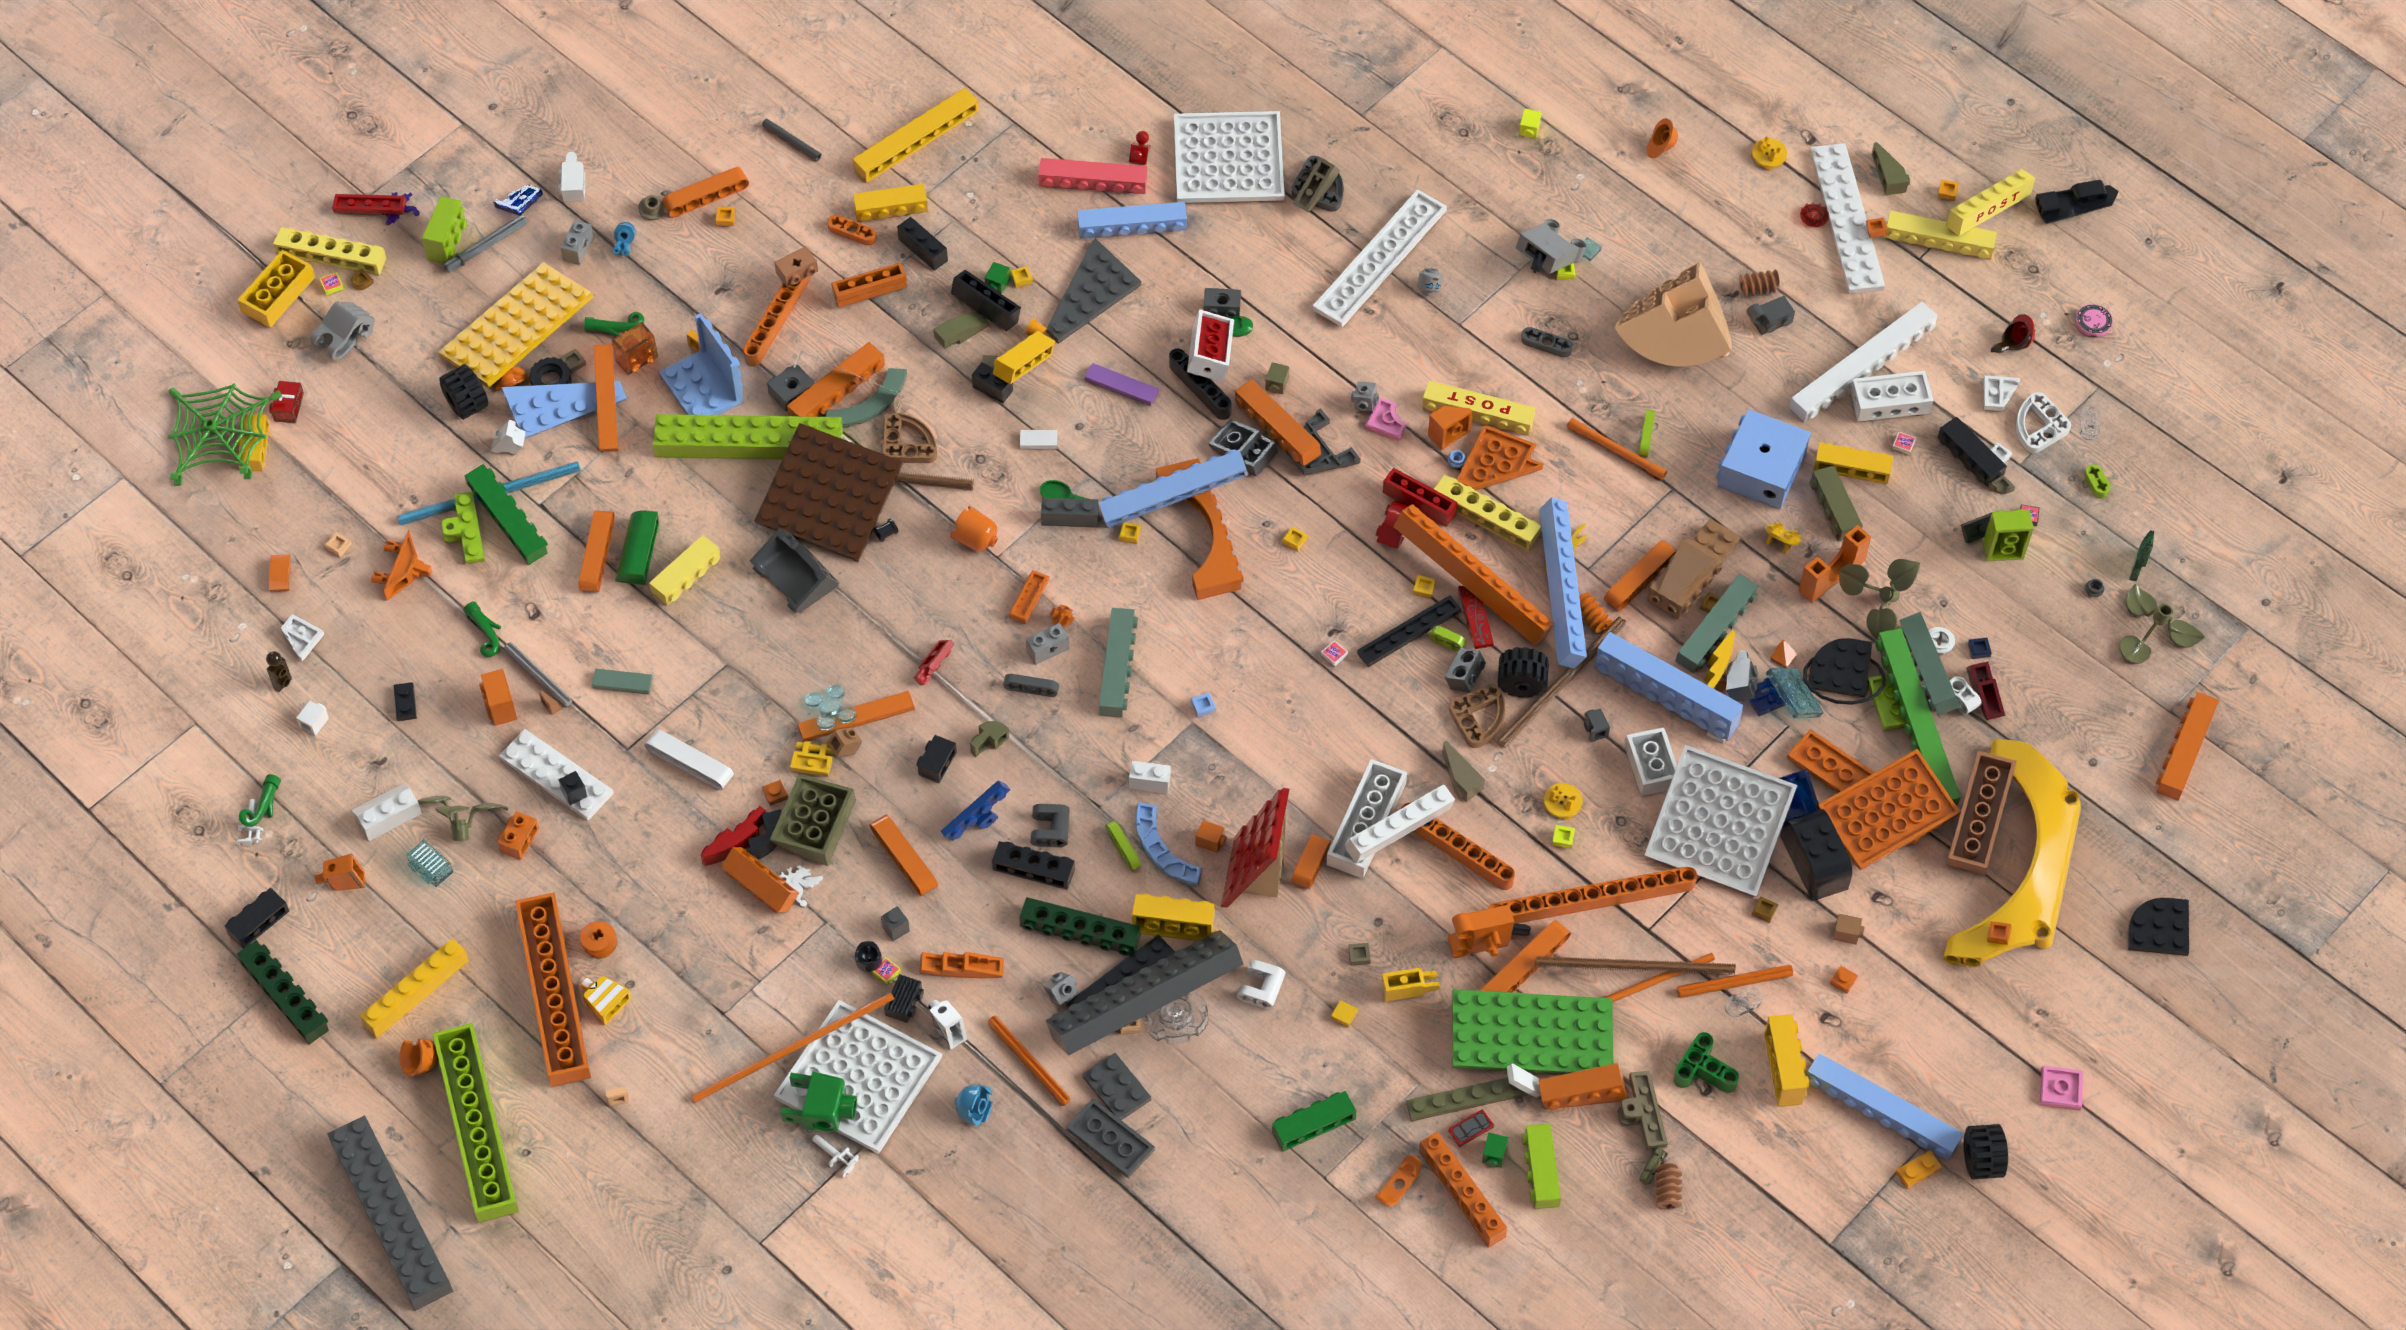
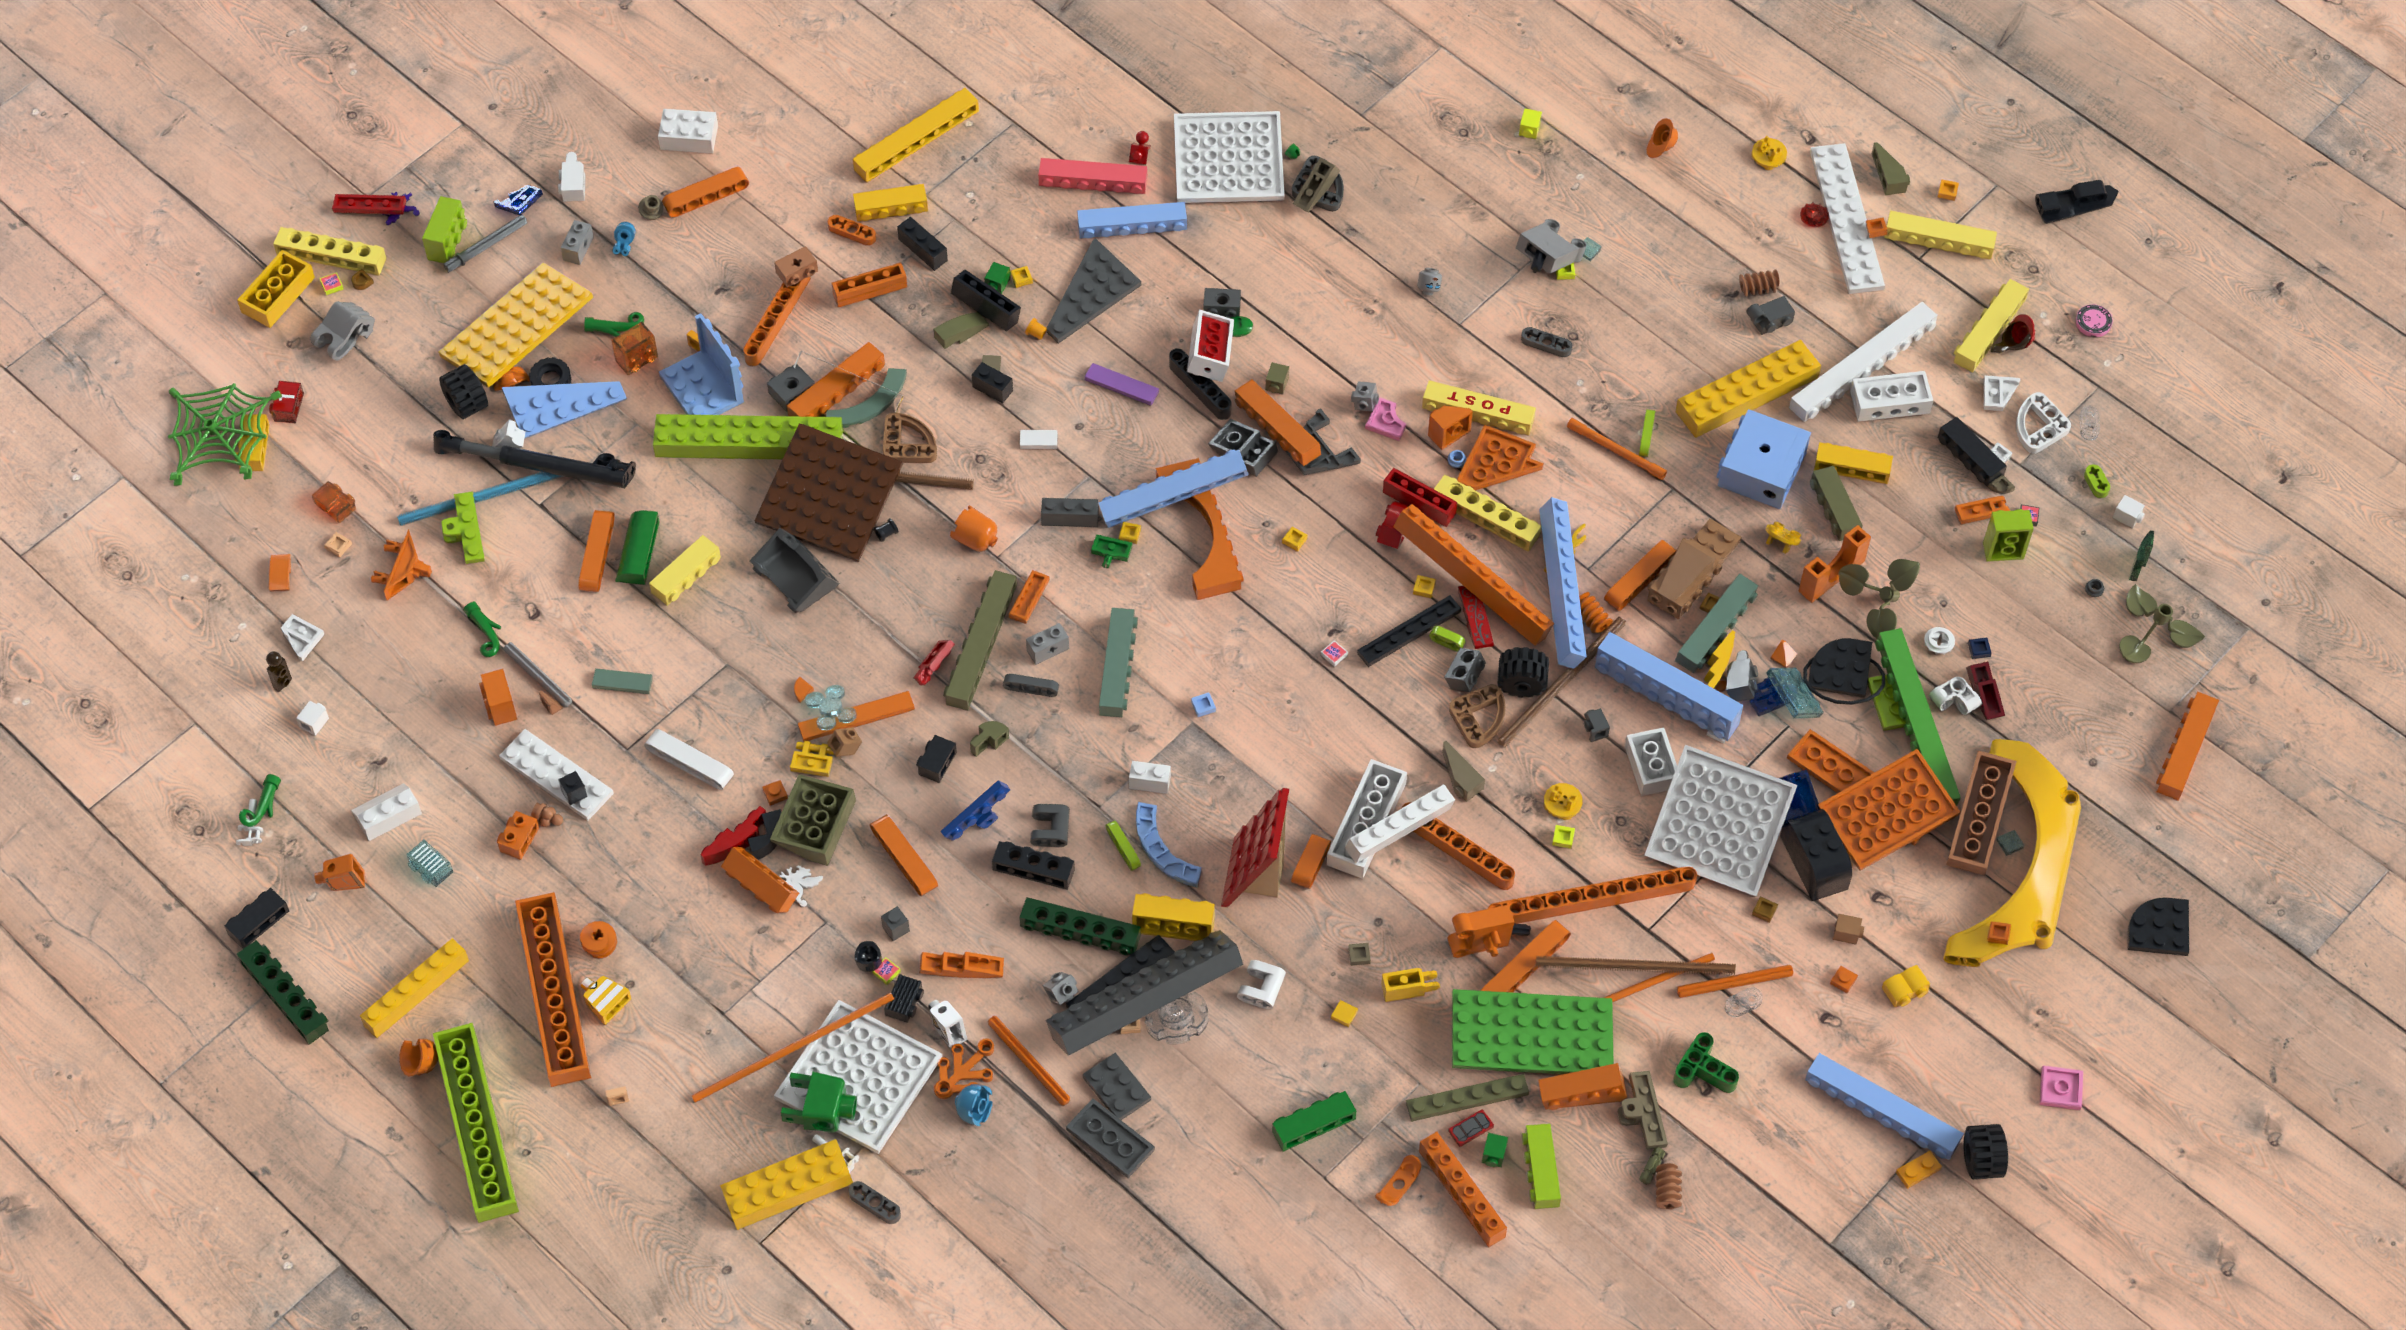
(334, 501): none -> clear orange brick
(390, 1213): dark grey brick -> none
(405, 701): black plate -> none
(458, 827): olive plant -> none
(506, 514): green brick -> none
(546, 815): none -> nougat piece
(573, 360): dark tan tile -> none
(603, 470): none -> black piece
(605, 397): orange tile -> none
(688, 131): none -> white brick
(725, 216): light orange plate -> none
(786, 1184): none -> yellow brick
(791, 139): dark grey piece -> none
(802, 689): none -> orange tile
(859, 1199): none -> dark grey beam
(962, 1072): none -> orange plant
(980, 640): none -> olive brick
(1023, 357): yellow brick -> none
(1057, 489): green piece -> none
(1062, 615): orange gear -> none
(1111, 549): none -> green plate
(1210, 836): orange brick -> none
(1293, 151): none -> green hinge
(1379, 258): white plate -> none
(1523, 1080): white tile -> none
(1678, 322): light nougat brick -> none
(1748, 388): none -> yellow brick
(1785, 1060): yellow brick -> none
(1904, 443): tile -> none
(1905, 986): none -> yellow brick
(1929, 664): sand green brick -> none
(1975, 528): black plate -> none
(1980, 509): none -> orange plate
(1990, 202): light yellow brick -> none
(1991, 325): none -> light yellow brick
(2010, 842): none -> clear light blue tile
(2129, 511): none -> white brick

